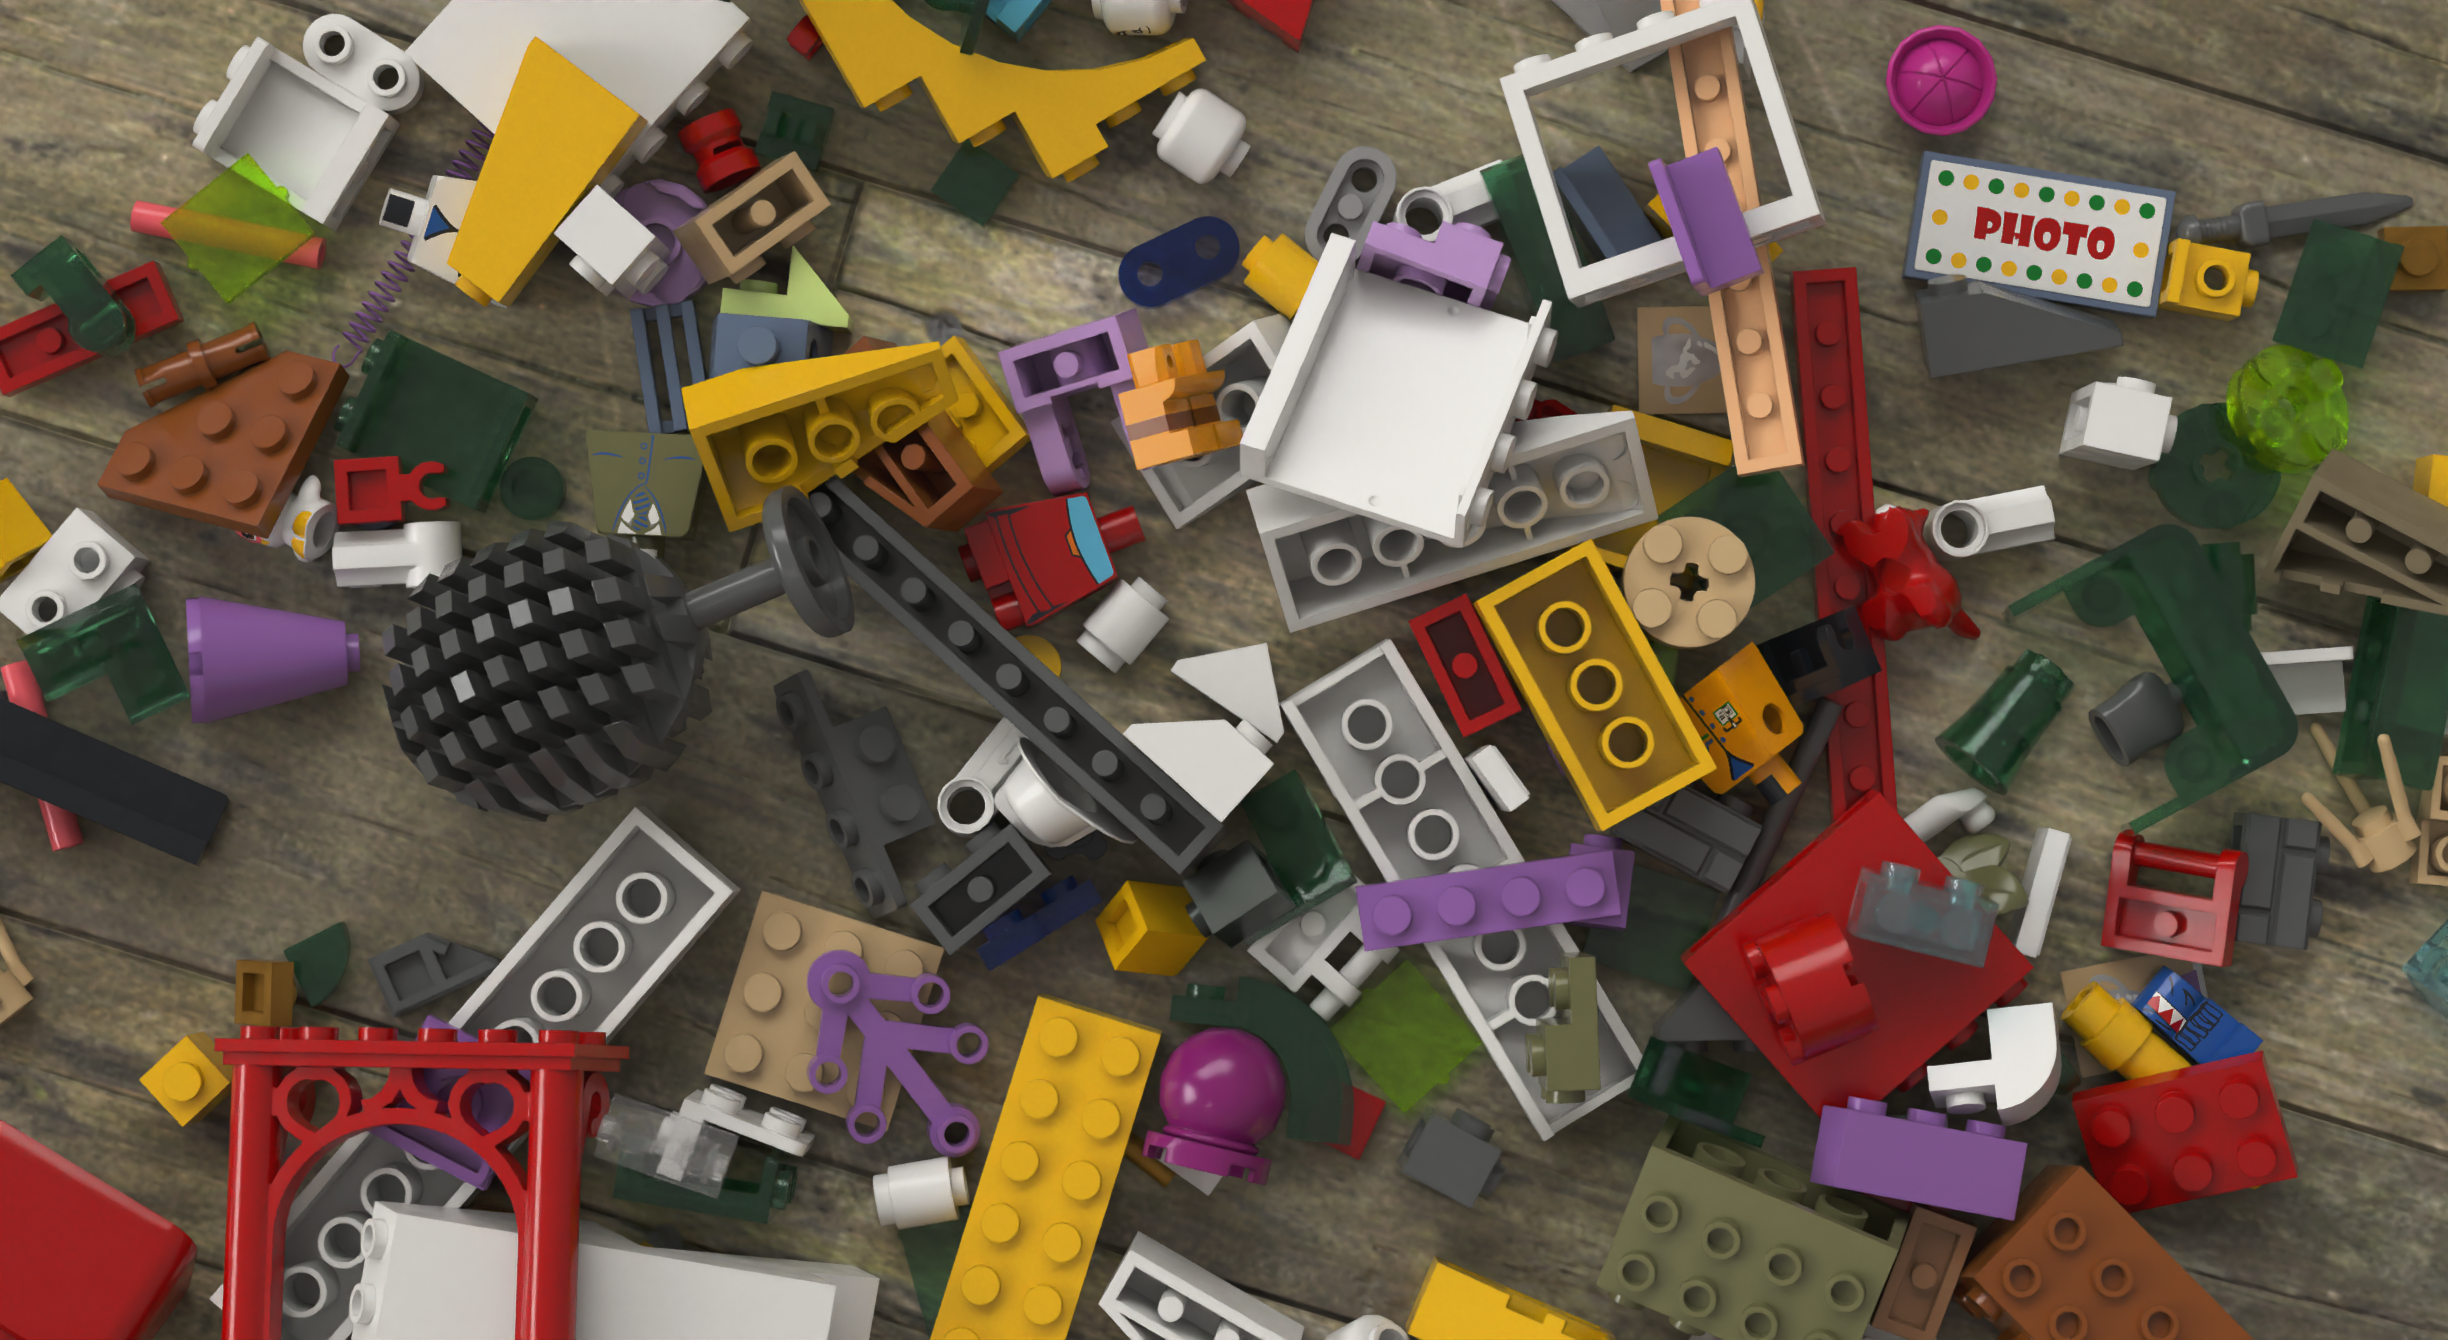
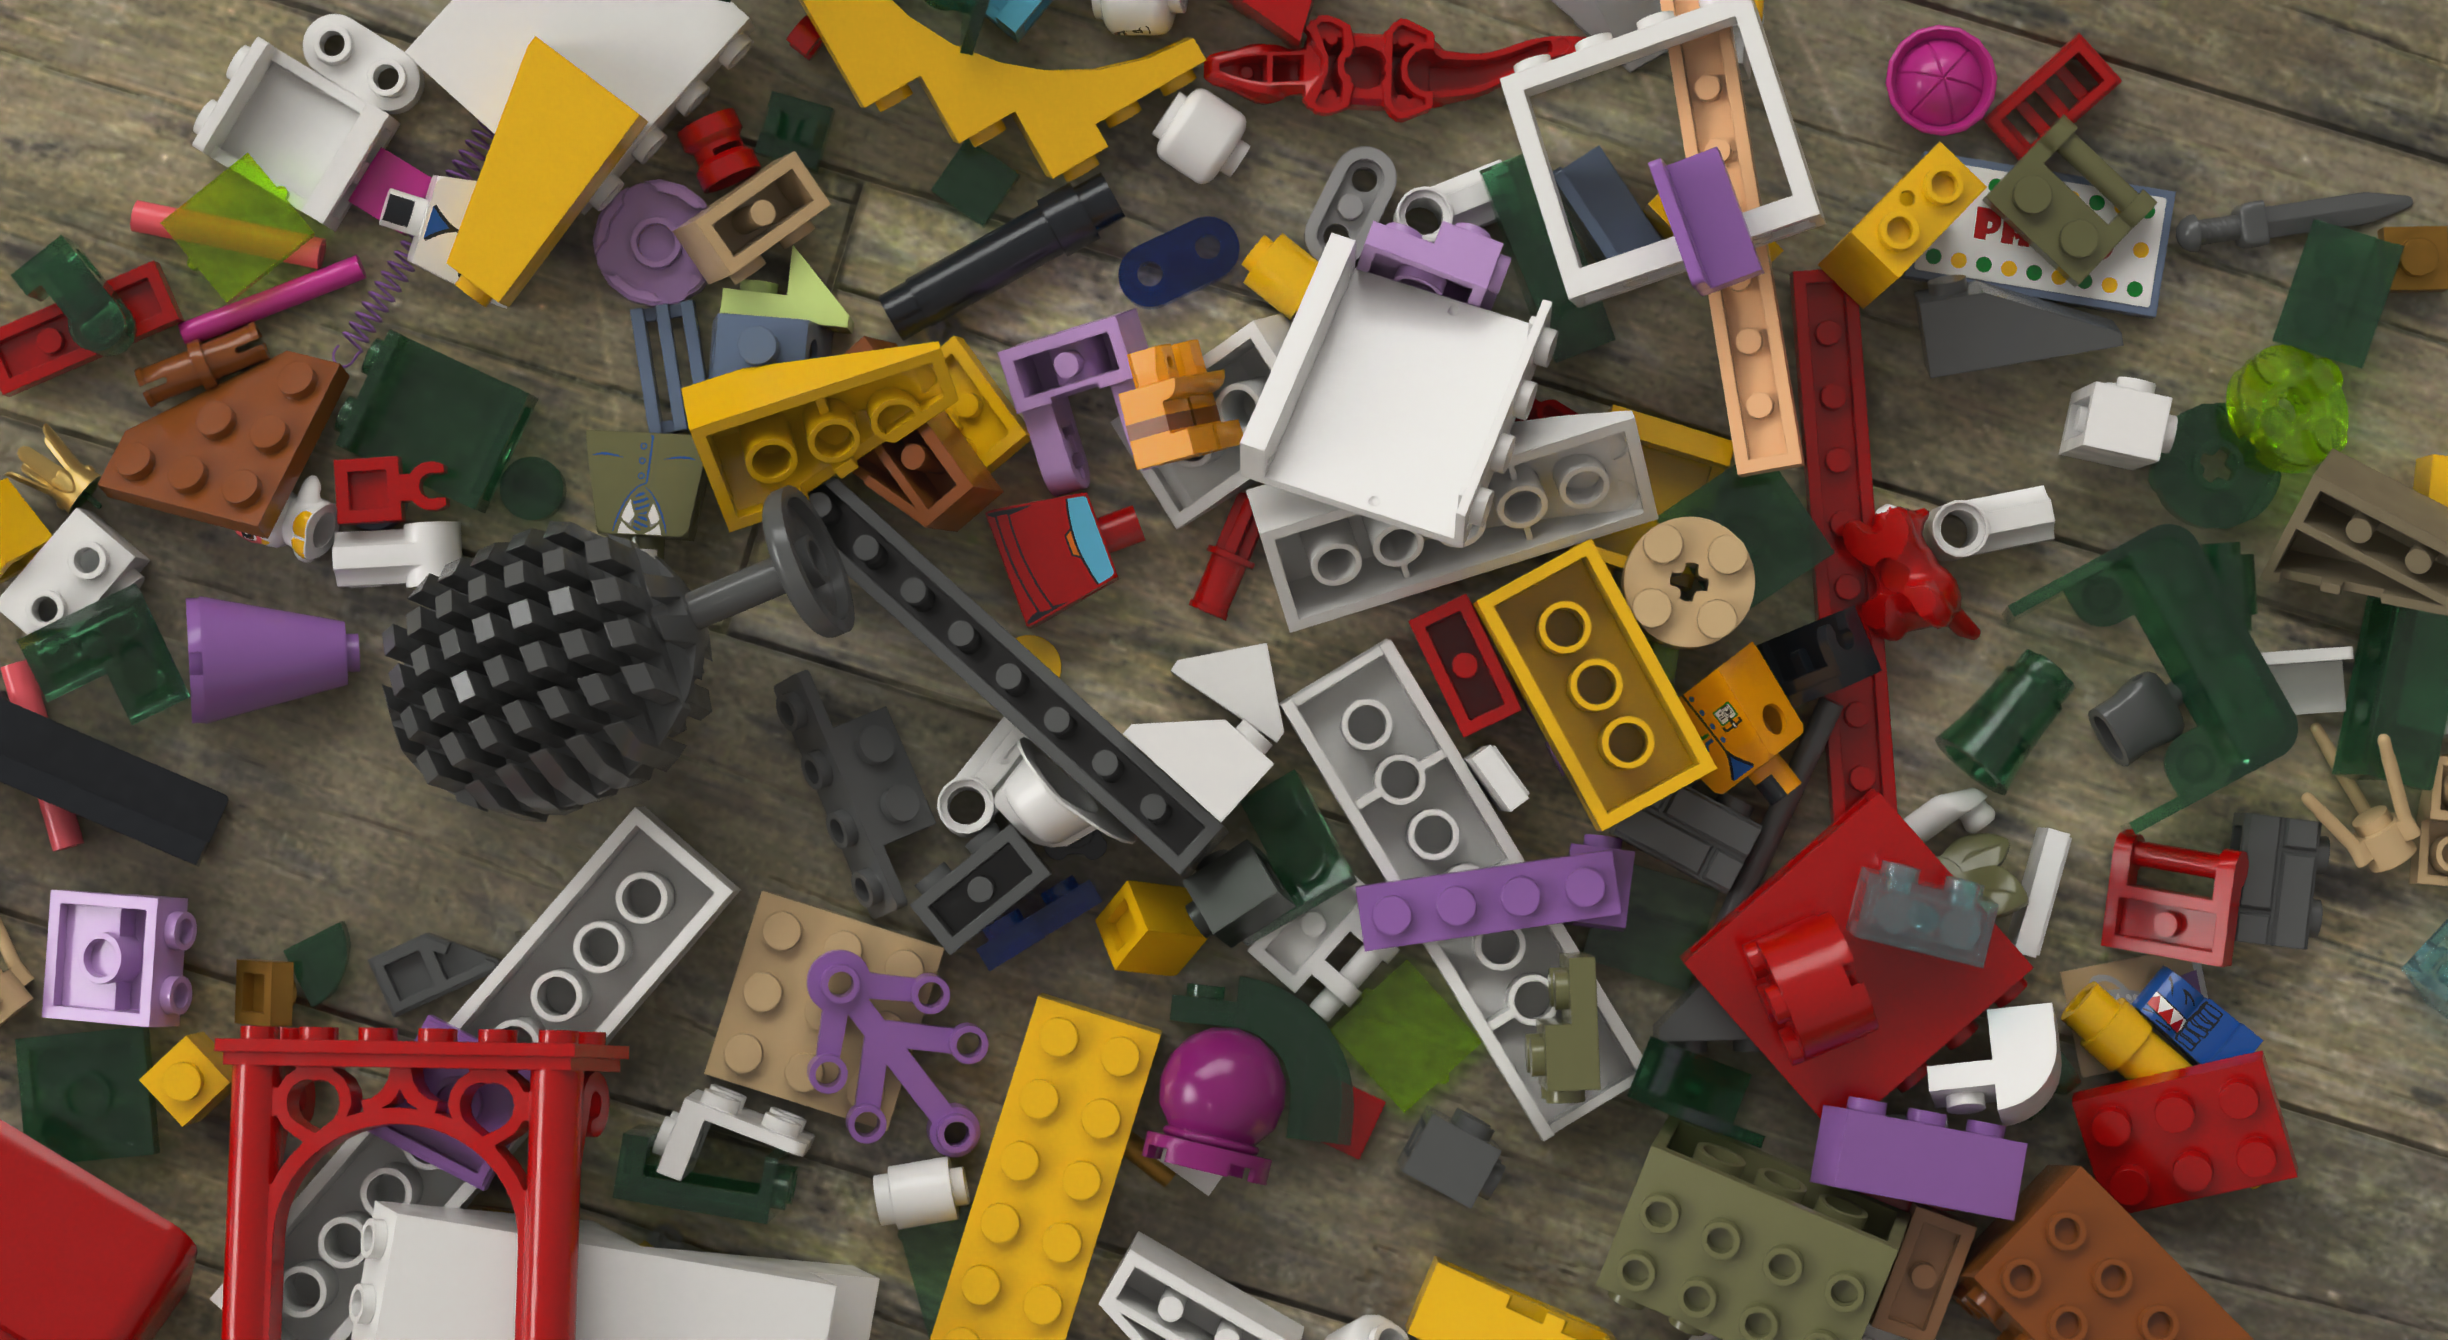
(67, 486): none -> pearl gold piece
(87, 1095): none -> clear green plate
(117, 958): none -> lavender plate
(273, 300): none -> dark pink bar
(385, 173): none -> dark pink tile
(612, 246): white brick -> none
(665, 1145): clear hinge -> none
(984, 562): red plate -> none
(1058, 225): none -> black piece
(1123, 623): white brick -> none
(1228, 560): none -> red axle
(1372, 72): none -> red animal
(1678, 361): sticker -> none
(1902, 225): none -> yellow window
(2055, 217): none -> olive plate
(2088, 58): none -> red slope
(2184, 284): yellow brick -> none

